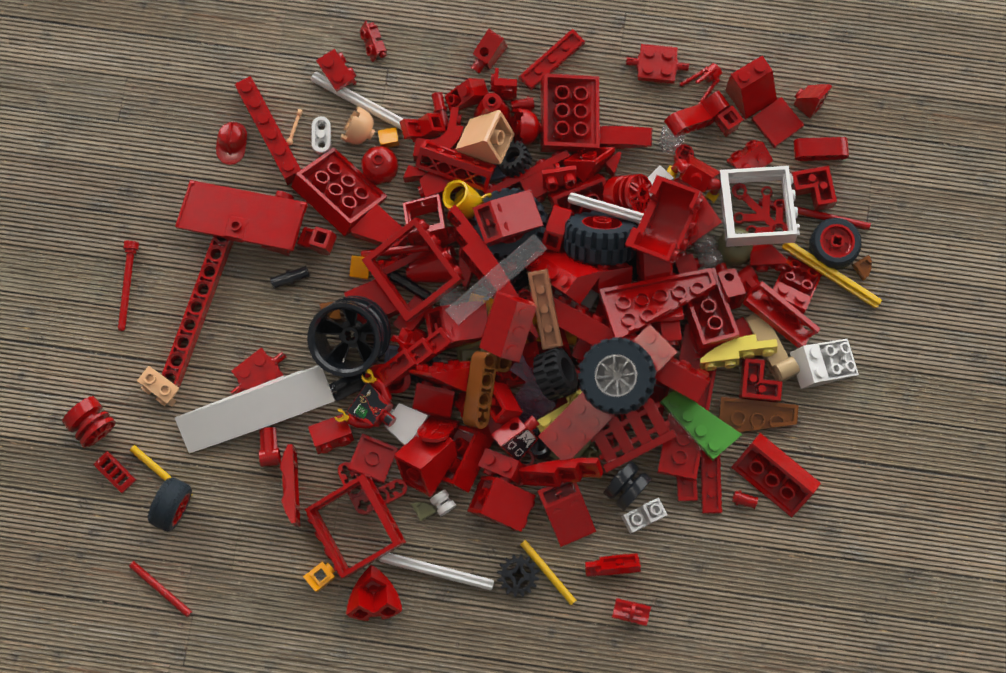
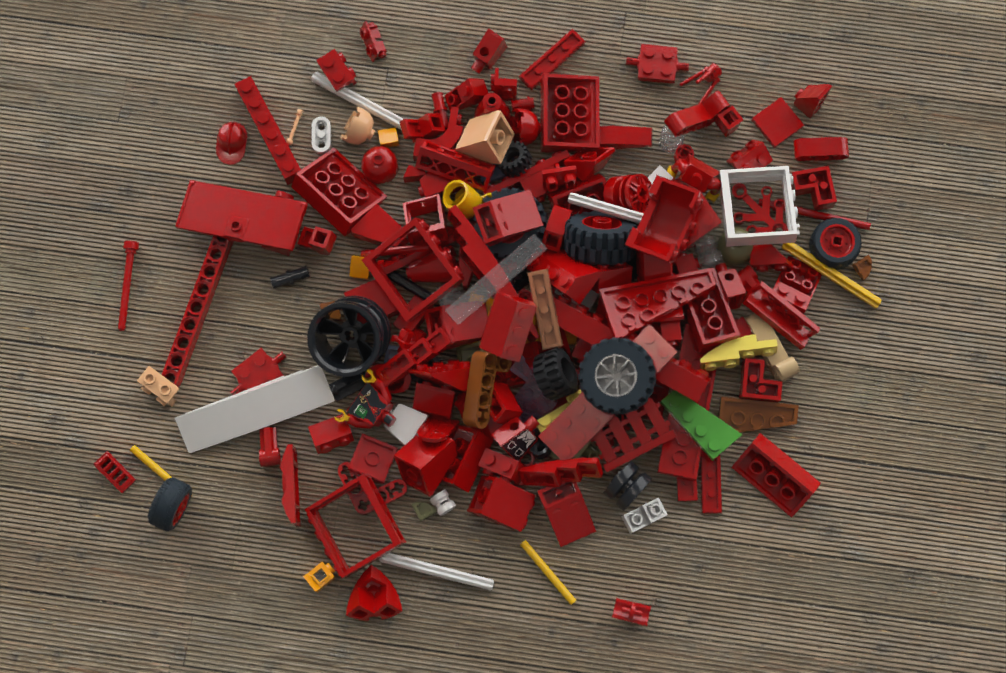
(88, 421): red wheel -> none
(160, 589): red bar -> none
(527, 576): black gear -> none
(612, 164): red slope -> none
(613, 565): red hinge -> none
(744, 499): red pin -> none
(752, 87): red slope -> none
(824, 363): white slope -> none

